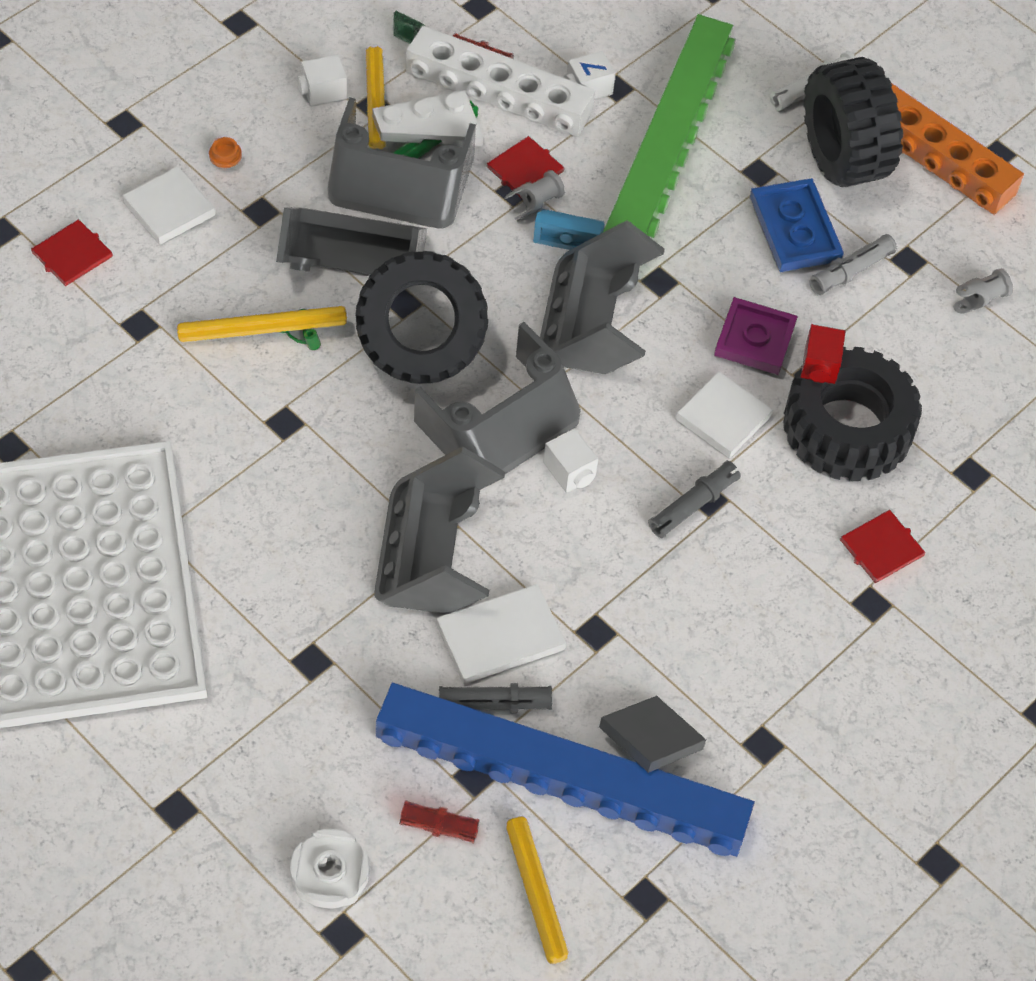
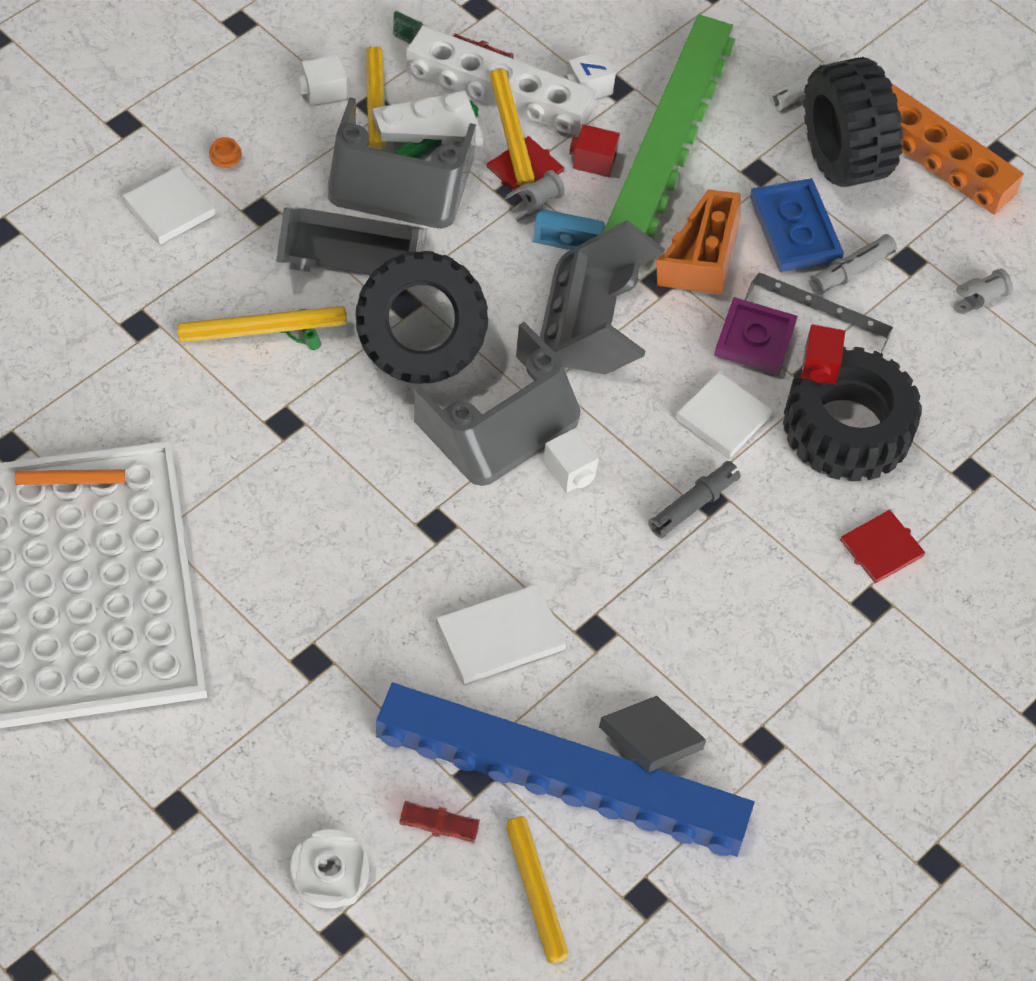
(51, 477): none -> orange bar
(72, 252): red piece -> none
(423, 530): dark grey windscreen -> none
(499, 697): dark grey pin -> none
(511, 126): none -> yellow axle
(595, 150): none -> red brick
(704, 247): none -> orange wedge
(821, 304): none -> dark grey piece

